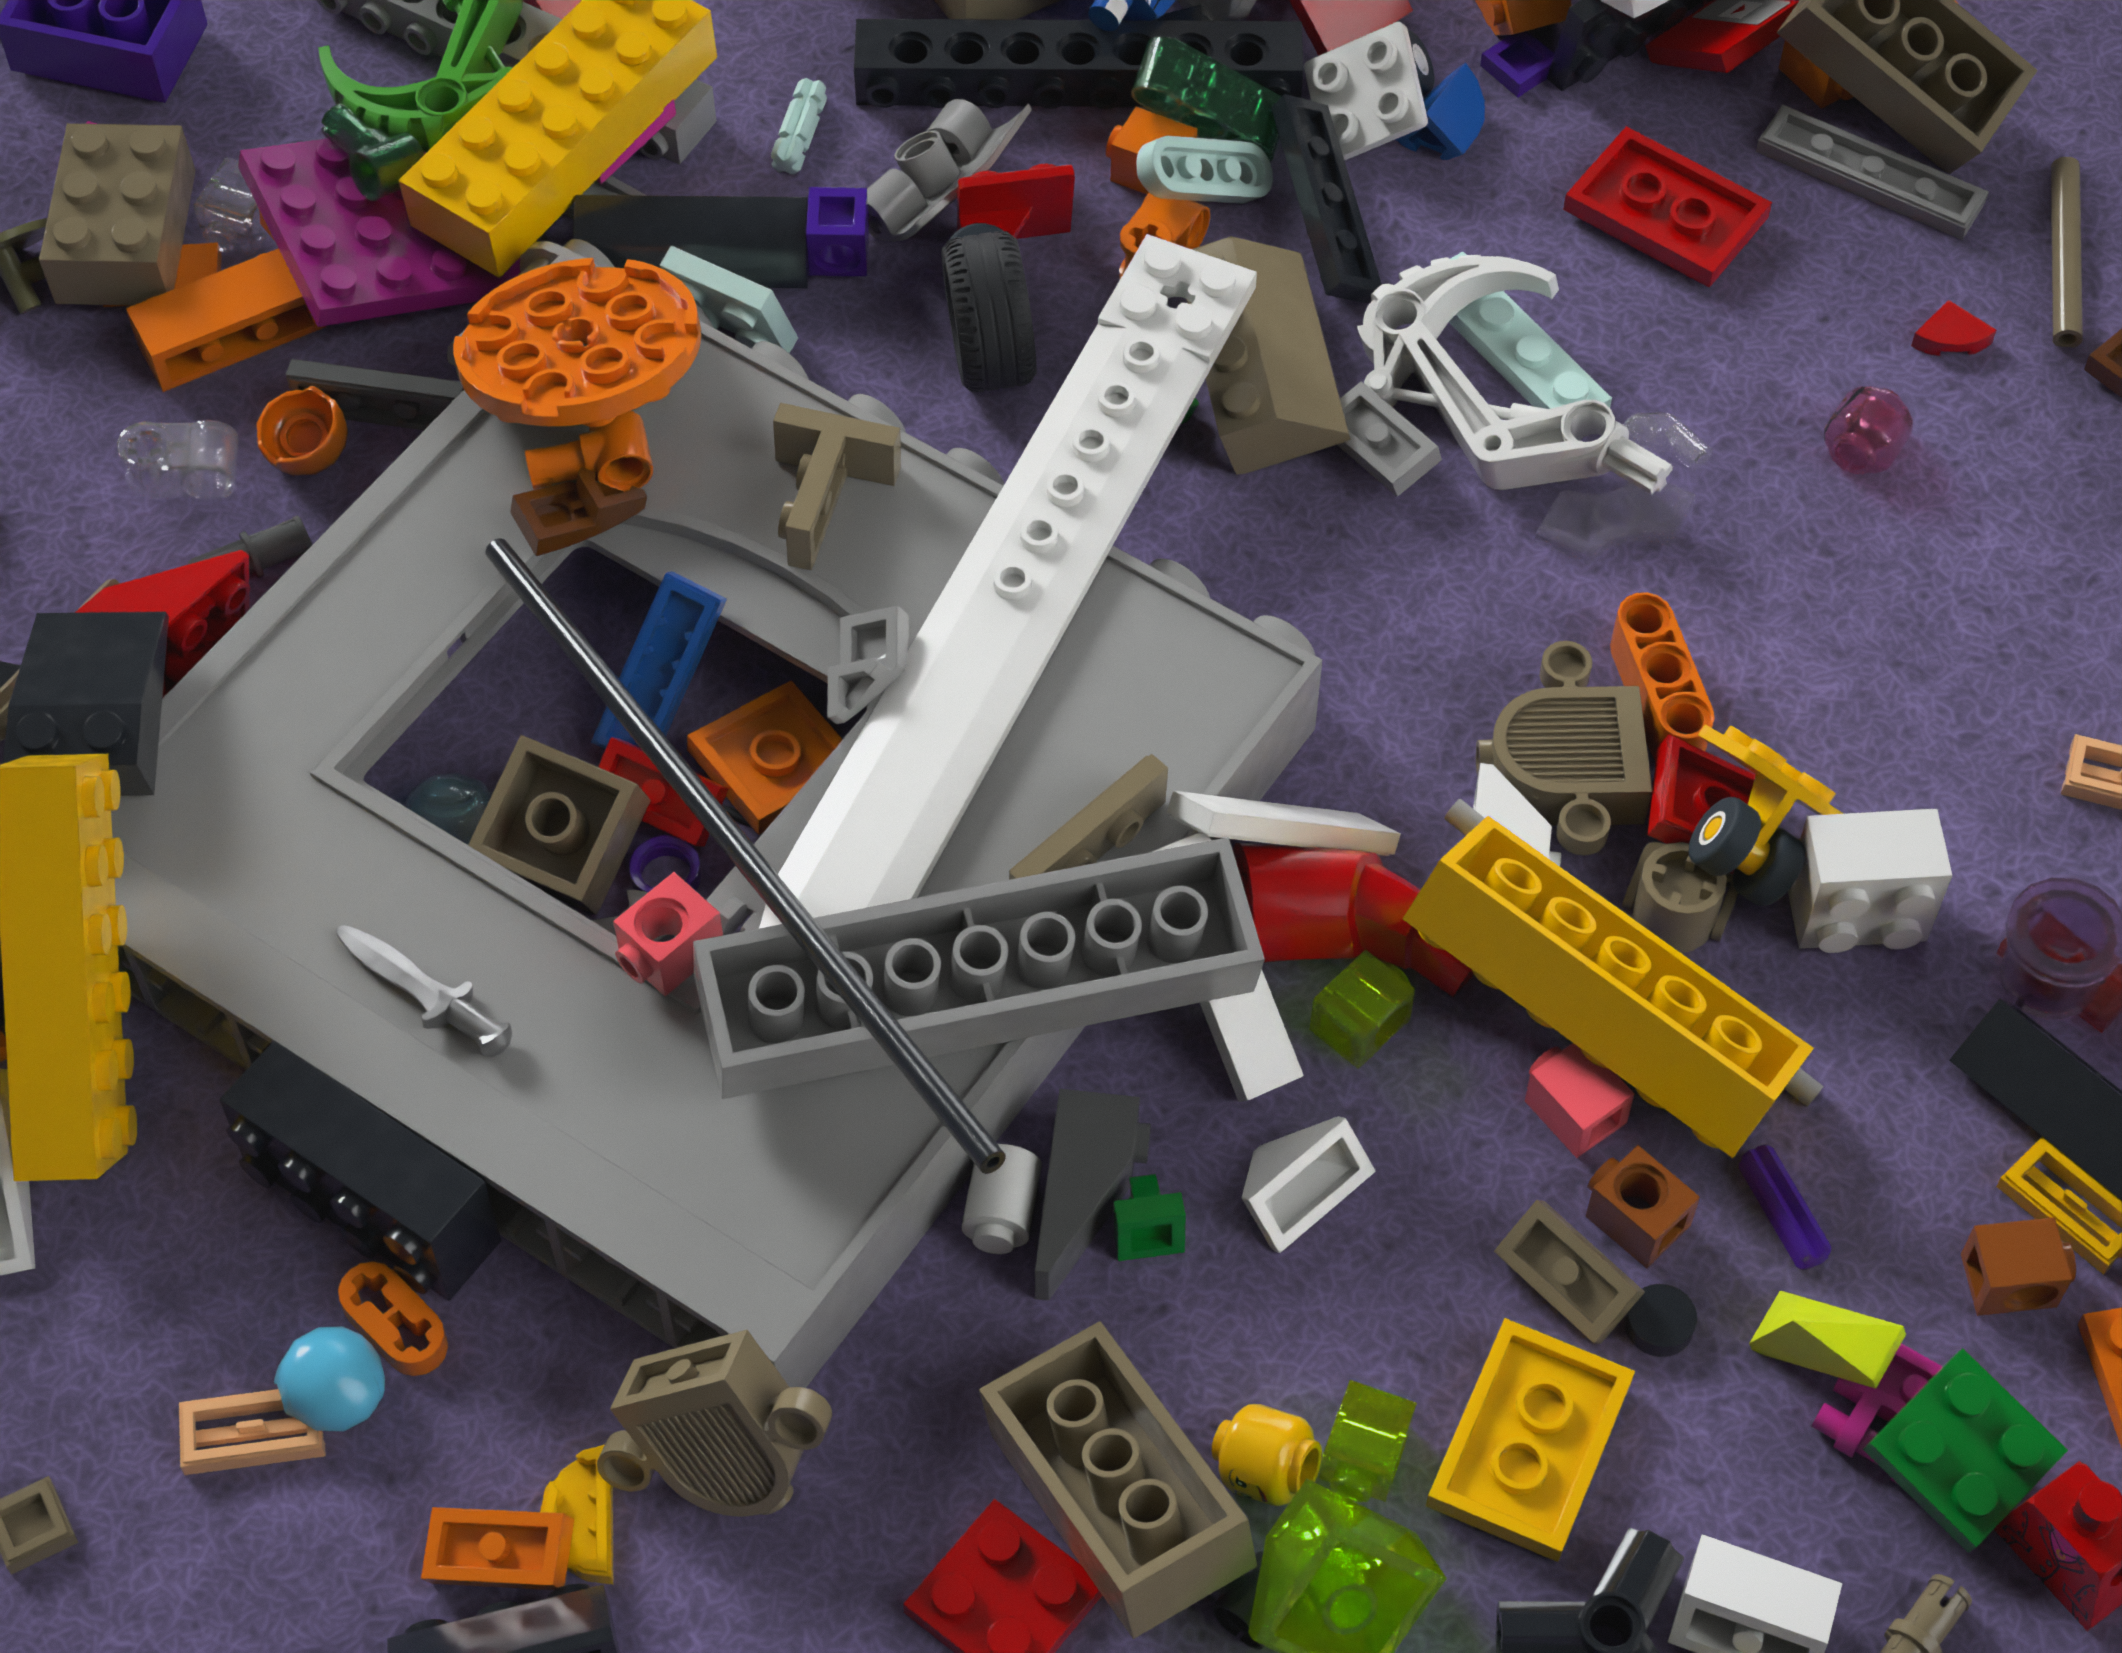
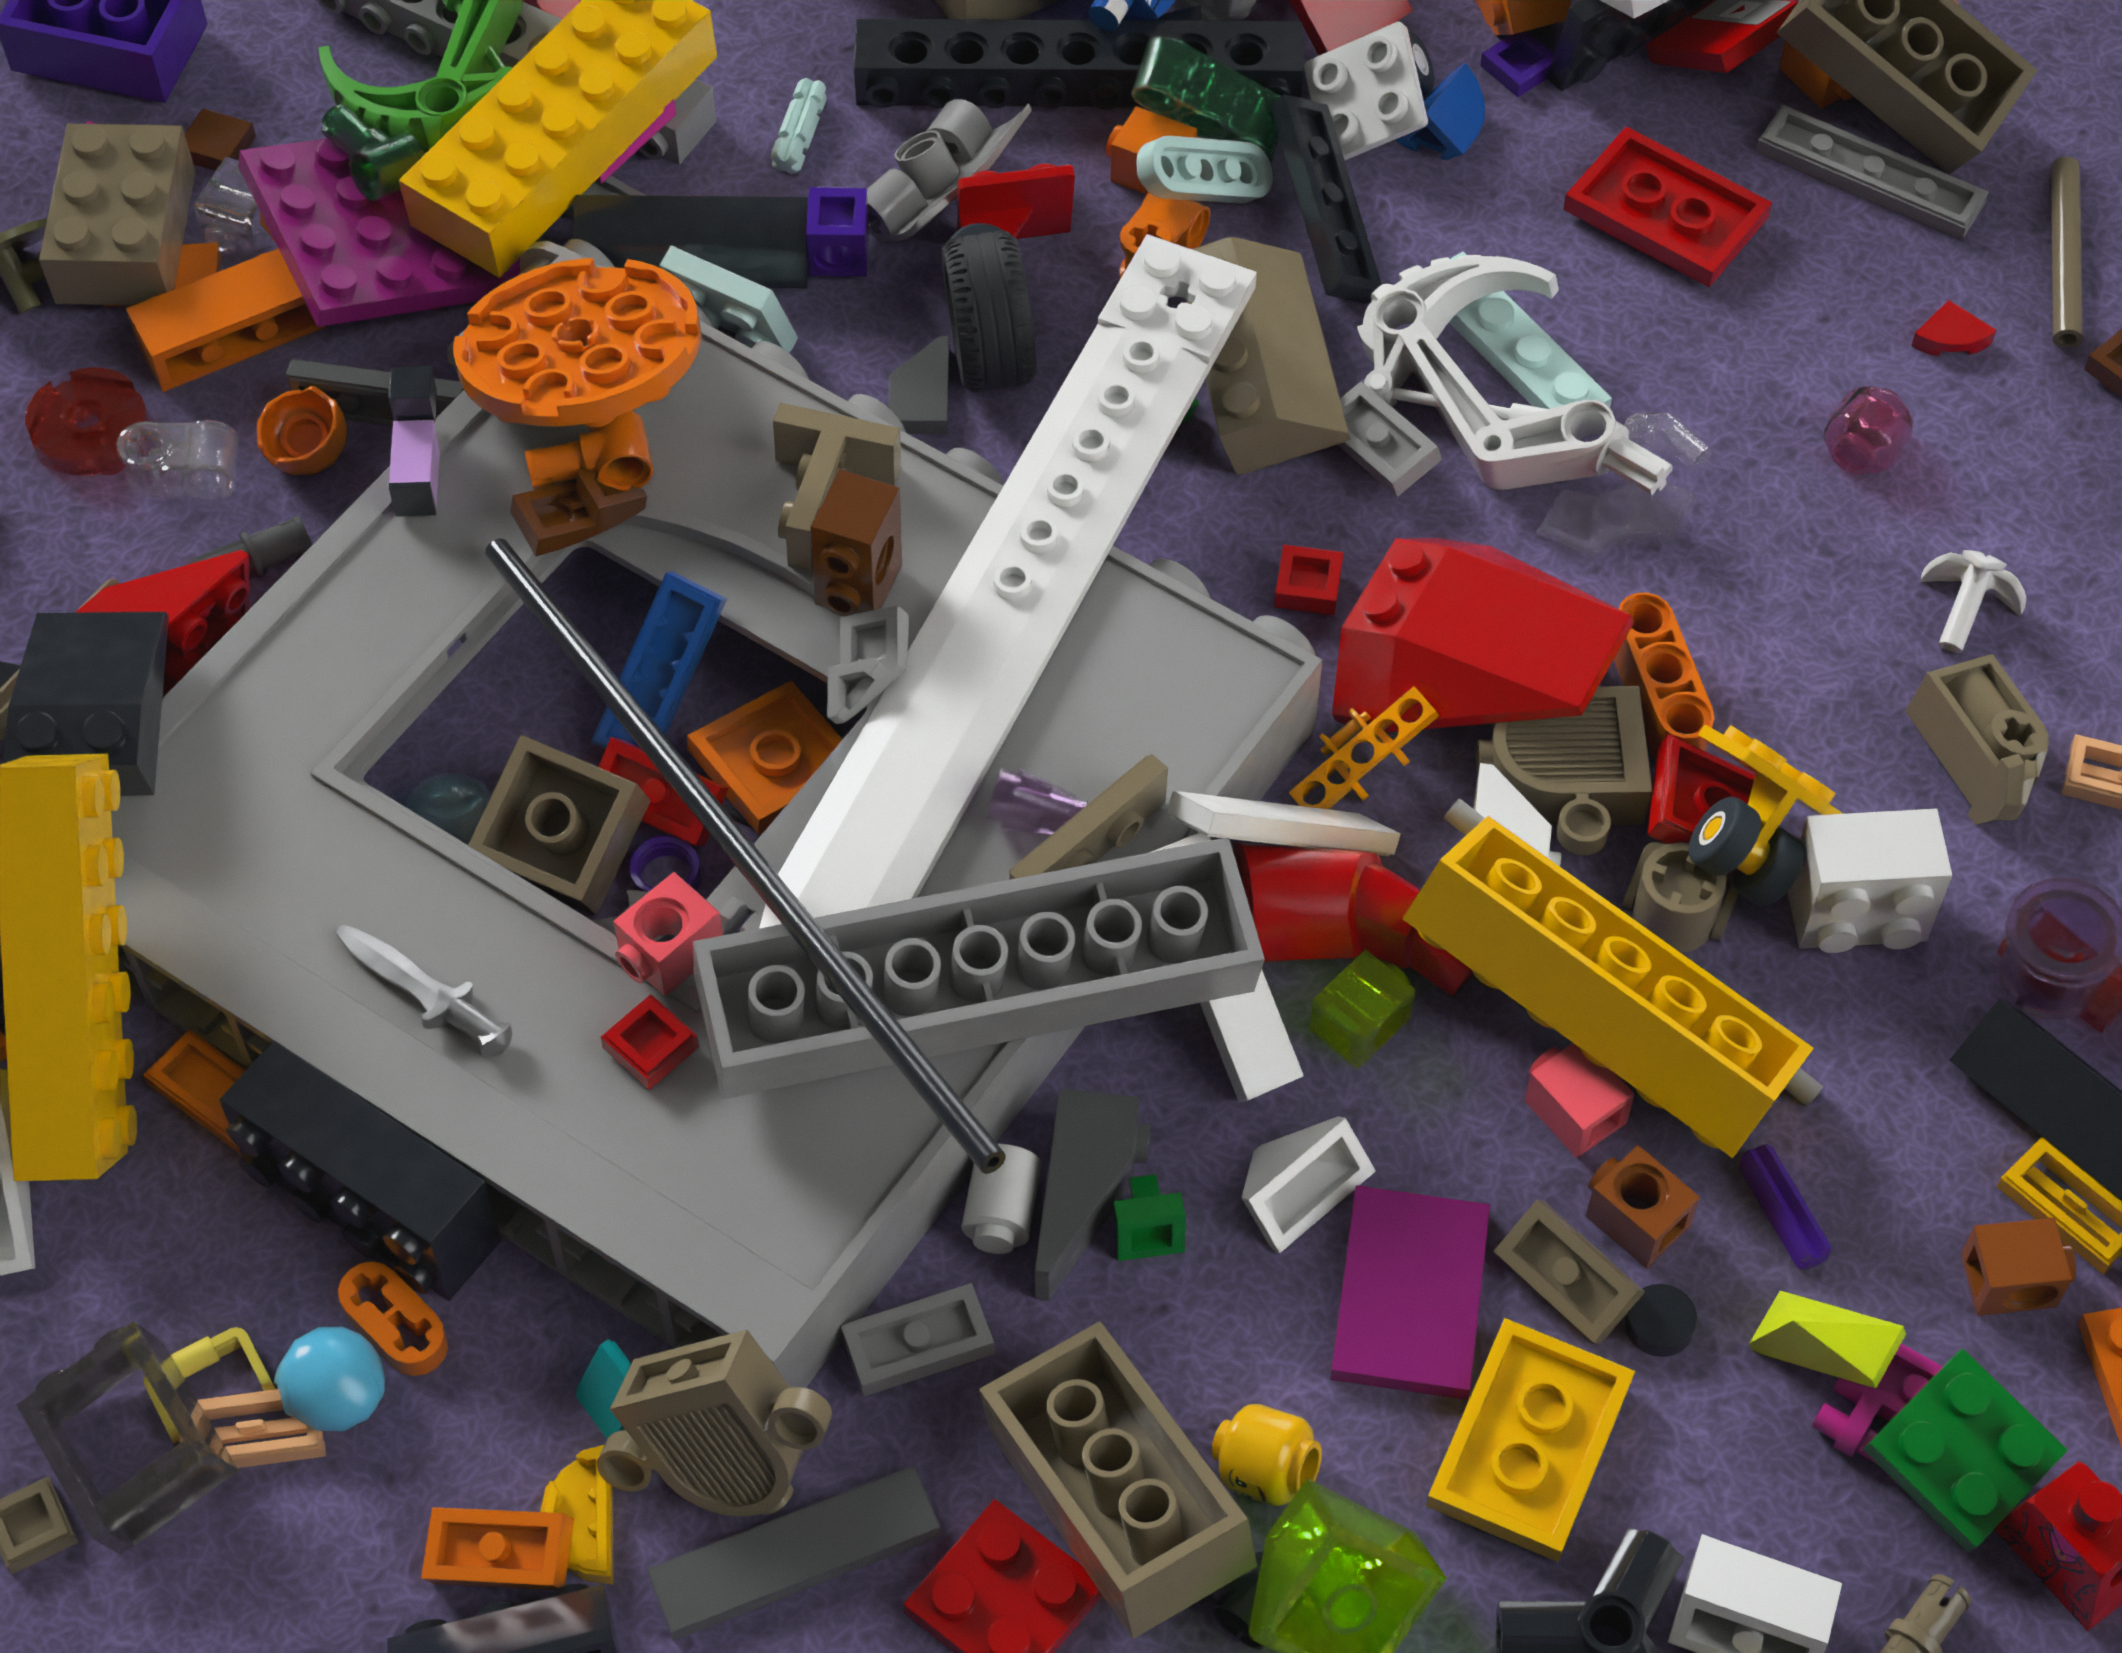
(91, 449): none -> clear red plate
(163, 1486): none -> clear smoke window
(194, 1079): none -> orange tile
(203, 1354): none -> light yellow piece
(217, 136): none -> reddish brown tile
(414, 441): none -> piece
(602, 1384): none -> teal slope
(649, 1042): none -> red tile
(793, 1553): none -> dark grey tile
(856, 544): none -> reddish brown brick
(917, 1339): none -> light grey plate
(922, 390): none -> dark grey tile
(1031, 803): none -> clear purple cone
(1308, 579): none -> red plate
(1366, 1443): clear neon green brick -> none
(1373, 734): none -> light orange piece
(1411, 1292): none -> magenta tile
(1473, 637): none -> red wedge
(1977, 576): none -> white plant
(1982, 735): none -> dark tan piece

